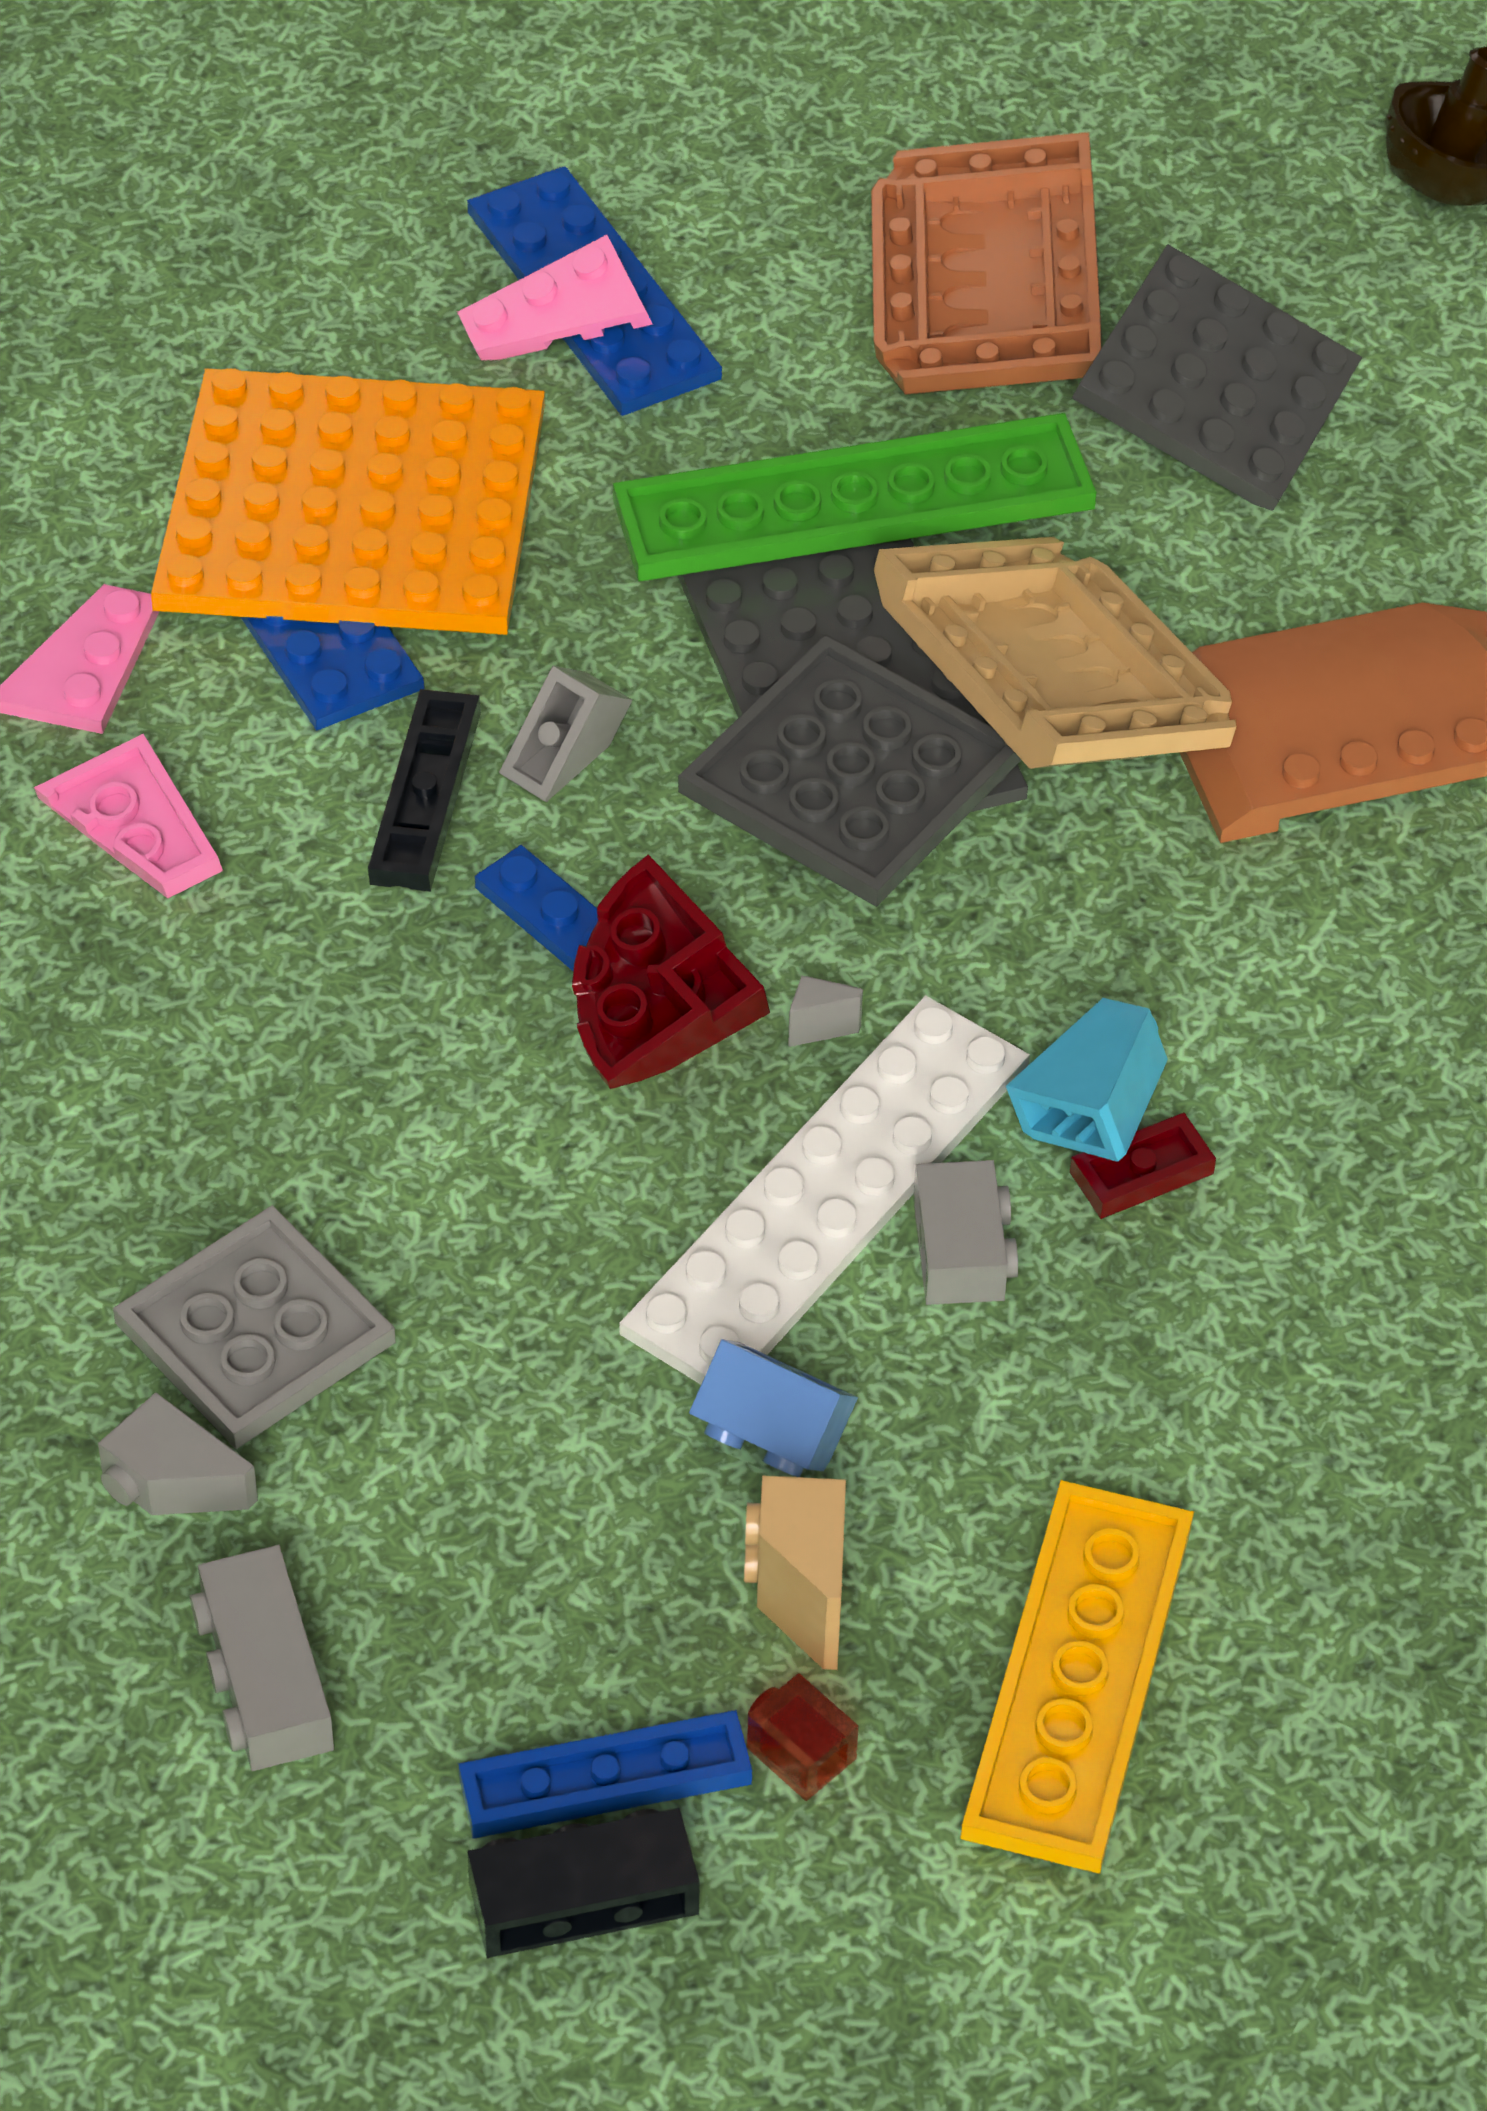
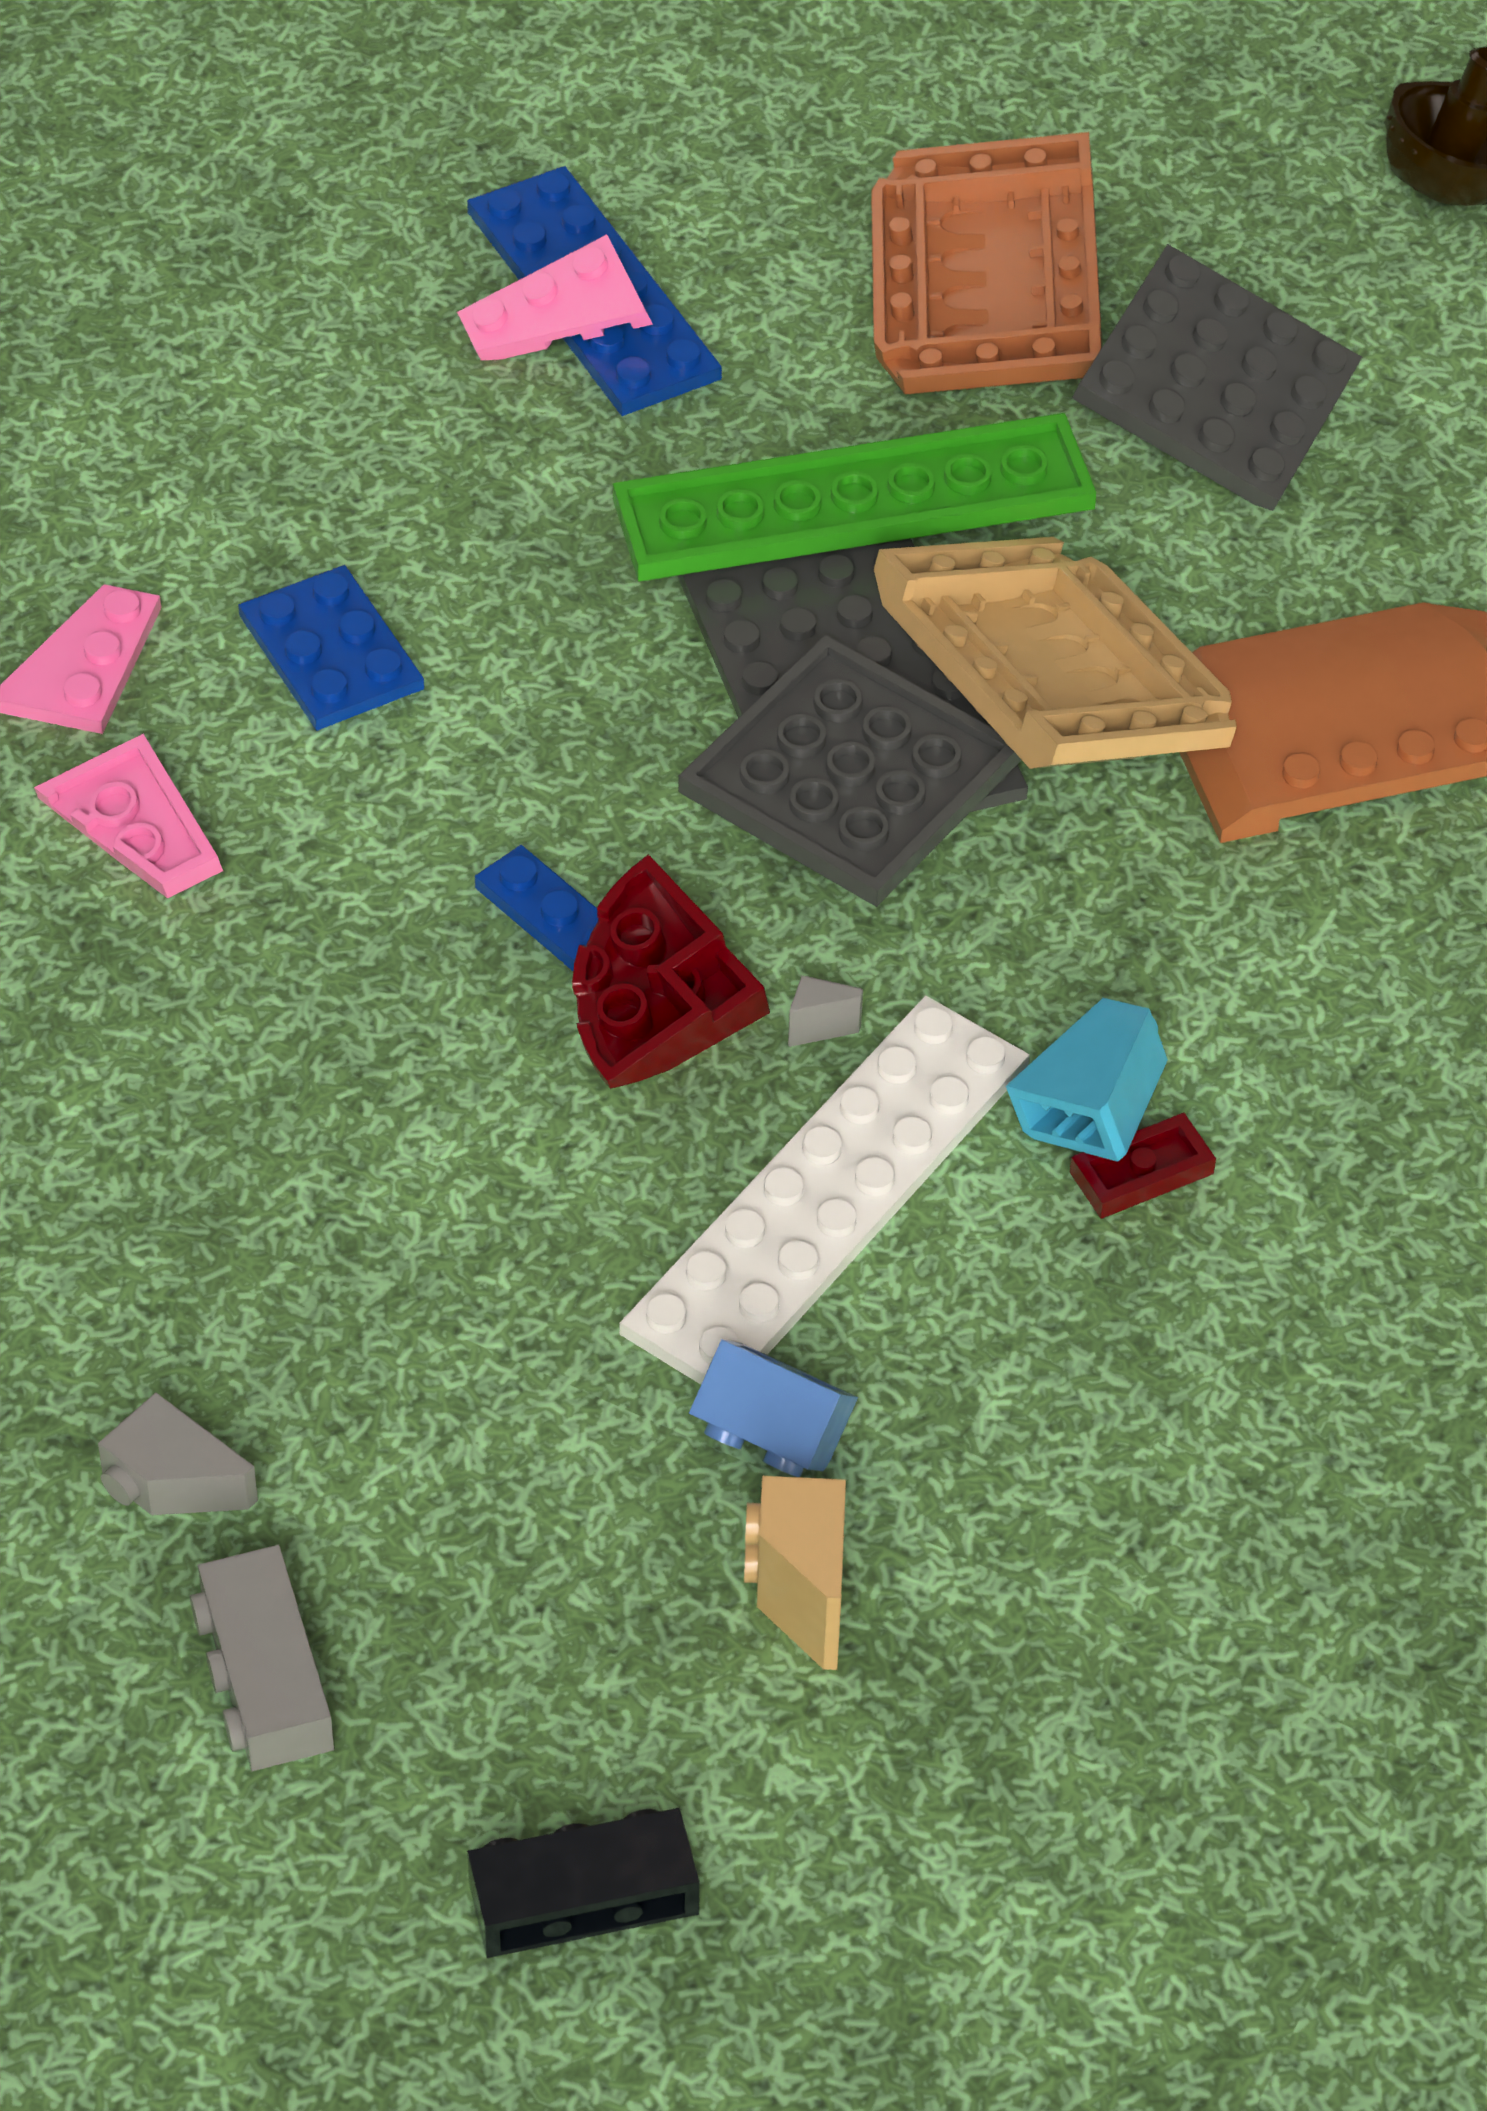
(254, 1326): light grey plate -> none
(351, 501): light orange plate -> none
(424, 790): black hinge -> none
(564, 731): light grey slope -> none
(605, 1774): blue plate -> none
(801, 1736): clear red brick -> none
(962, 1232): light grey brick -> none
(1078, 1677): yellow plate -> none

